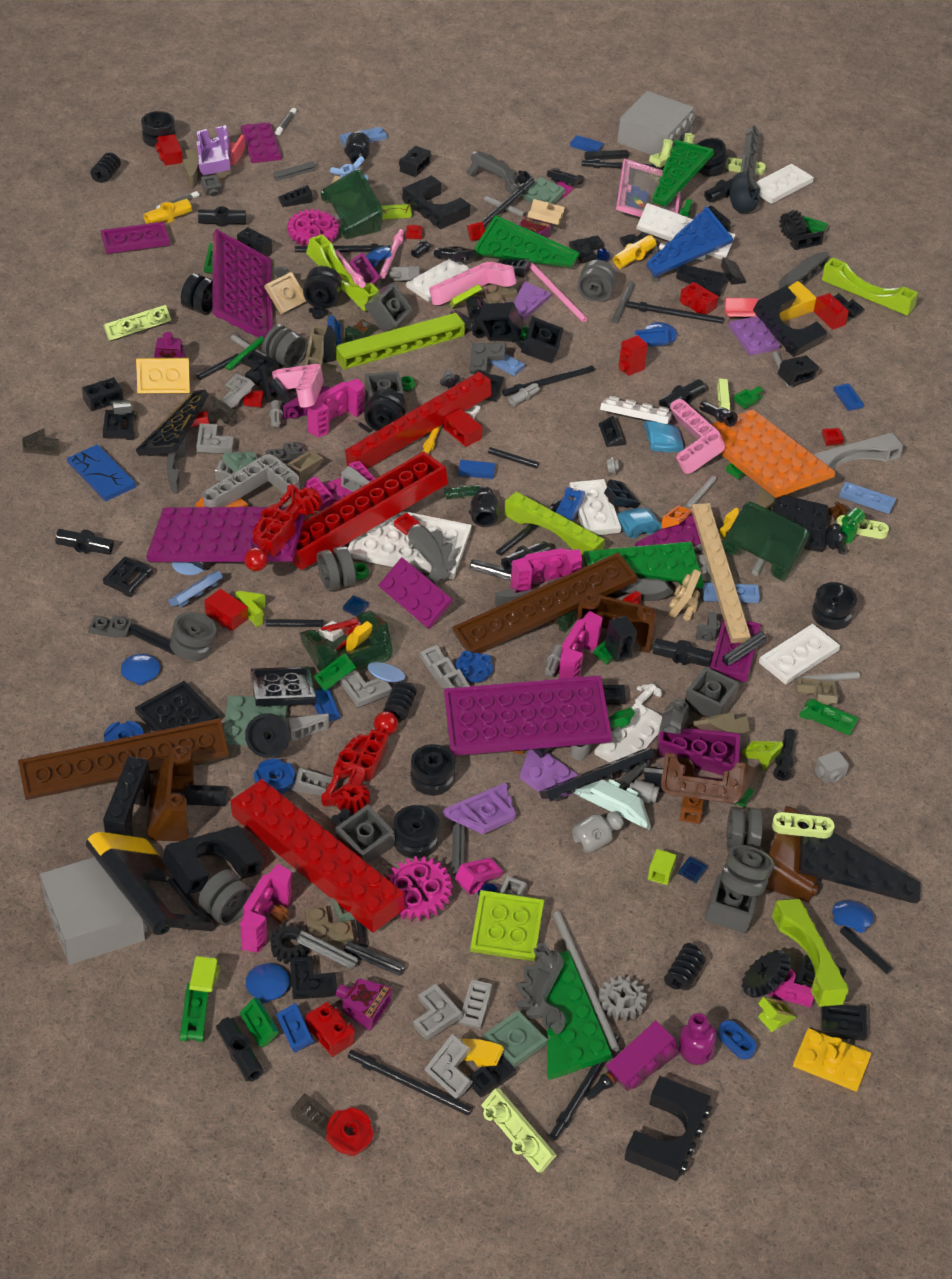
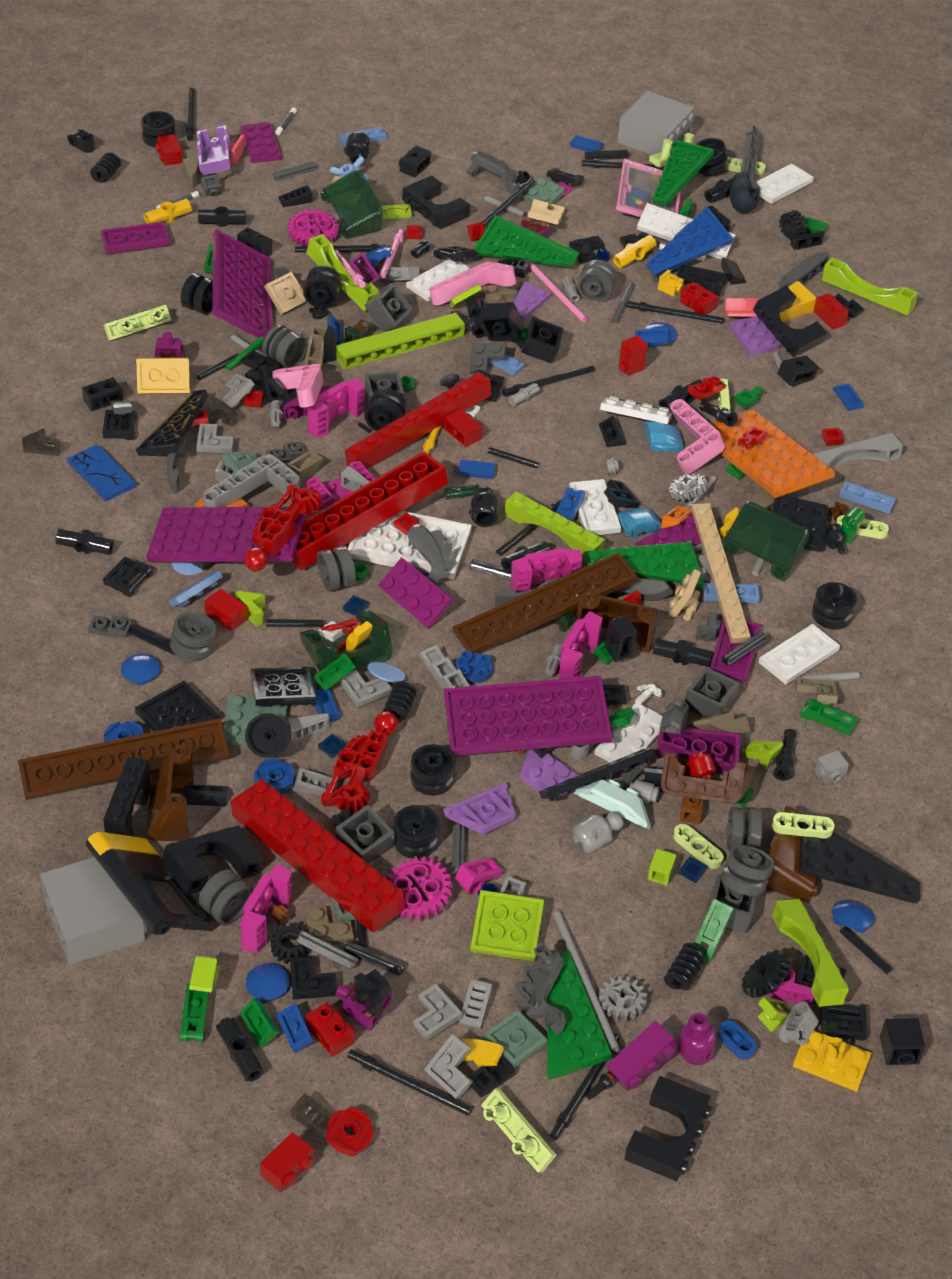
(82, 140): none -> black piece
(190, 129): none -> black bar
(287, 1162): none -> red brick
(332, 746): none -> clear blue tile
(371, 991): none -> black brick
(570, 289): none -> light grey axle
(670, 283): none -> yellow brick
(688, 487): none -> light grey gear
(696, 838): none -> yellowish green beam
(701, 766): none -> red head
(707, 388): none -> red slope
(713, 927): none -> plate
(752, 436): none -> red plate
(800, 1024): none -> light grey piece
(902, 1041): none -> black head

